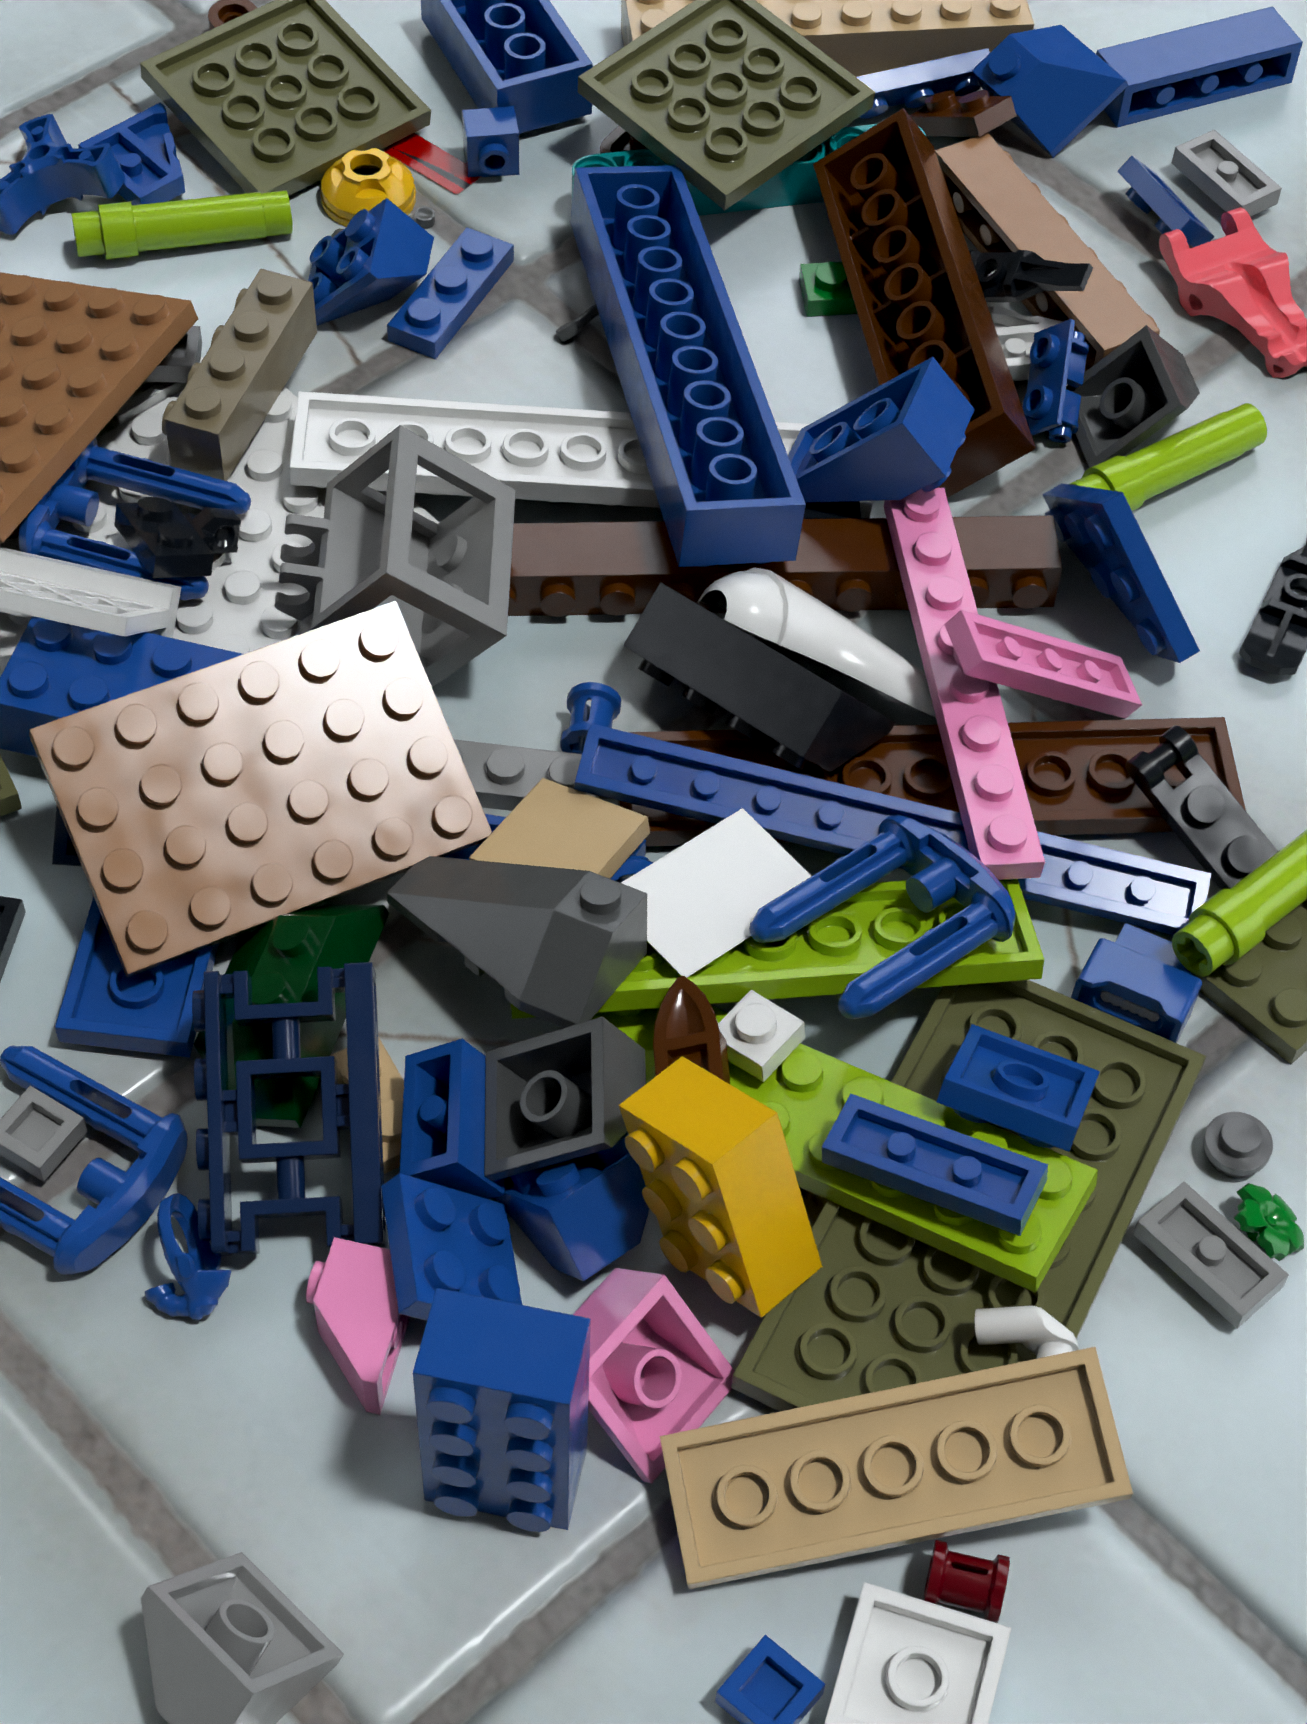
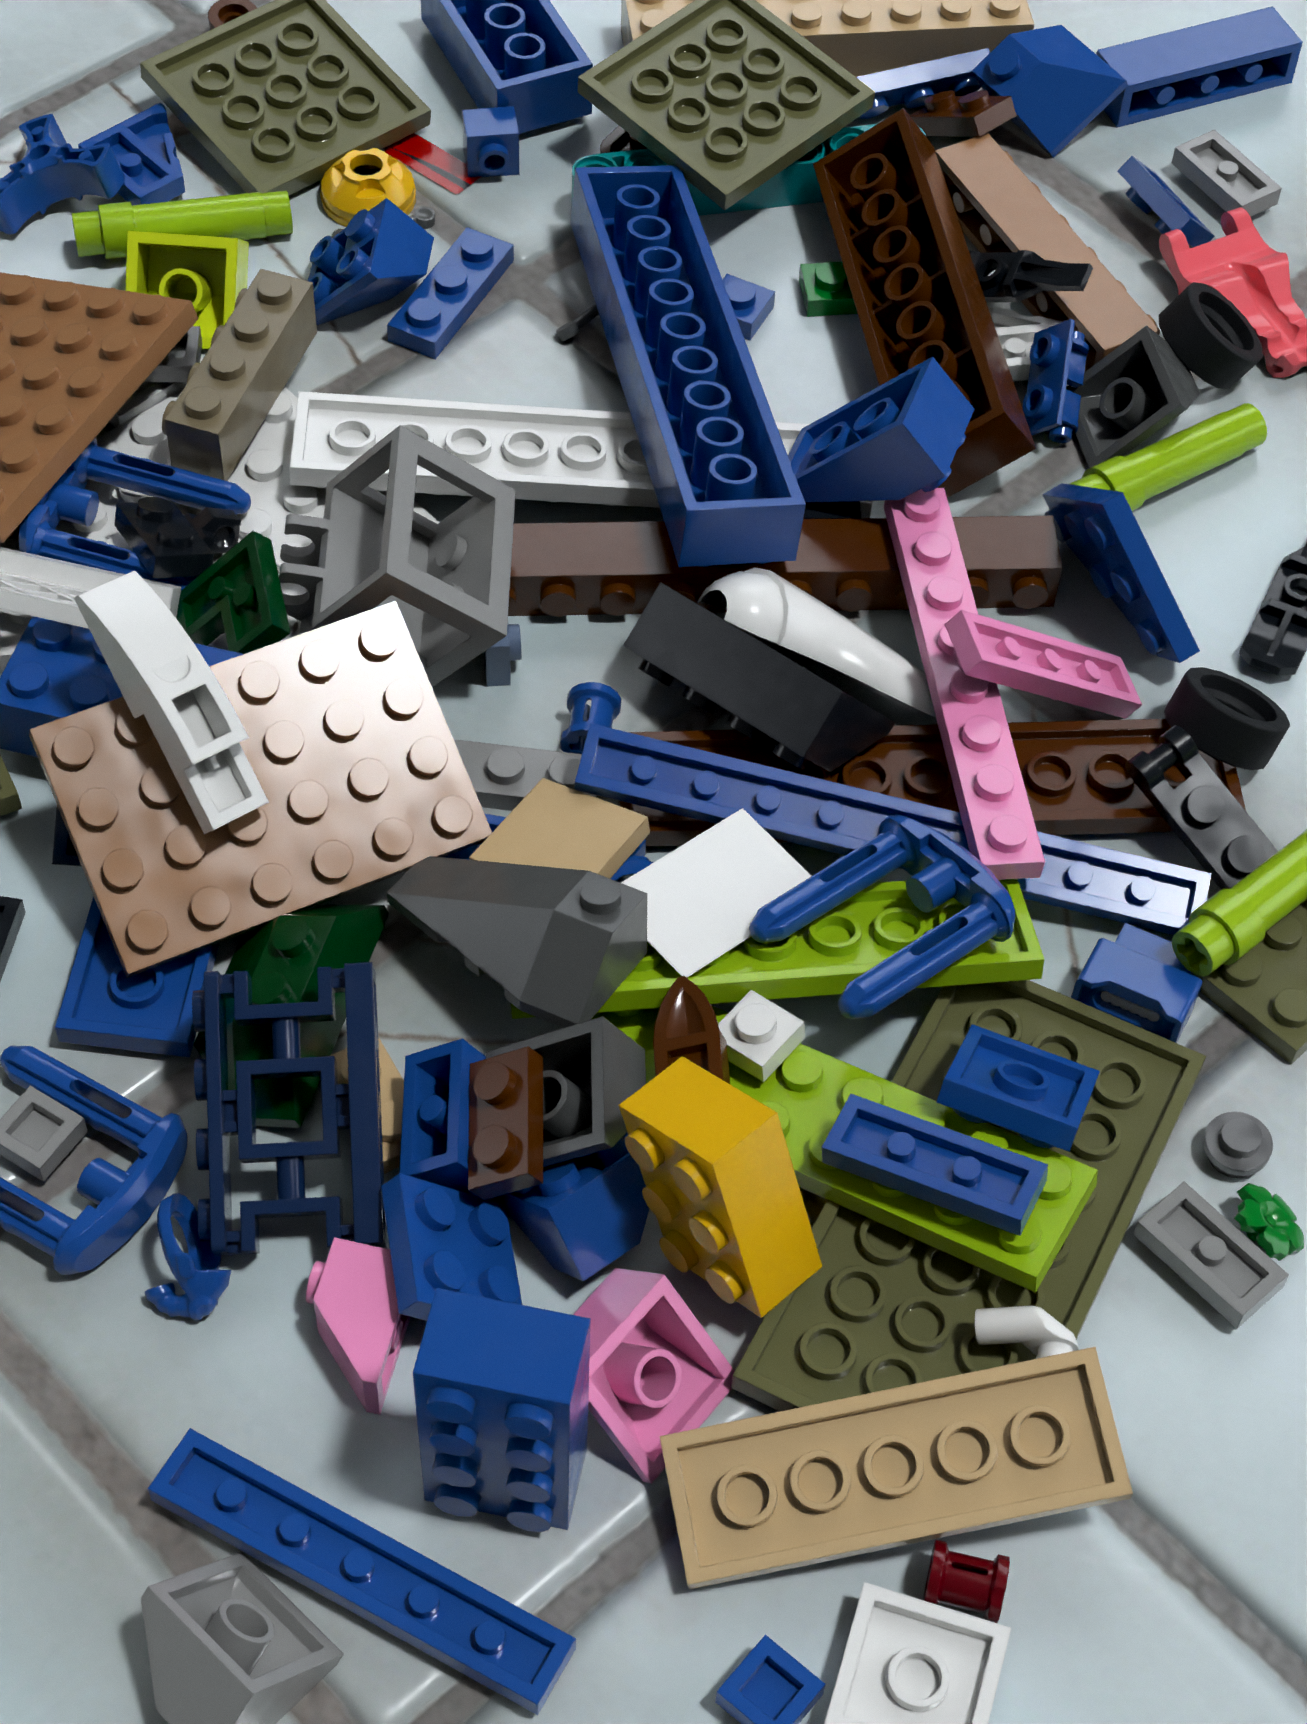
(179, 696): none -> white slope
(190, 268): none -> neon yellow slope
(237, 598): none -> dark green plate
(364, 1570): none -> blue plate
(498, 657): none -> sand blue plate
(505, 1123): none -> reddish brown plate
(750, 303): none -> blue plate
(1210, 336): none -> black tyre
(1227, 718): none -> black tyre

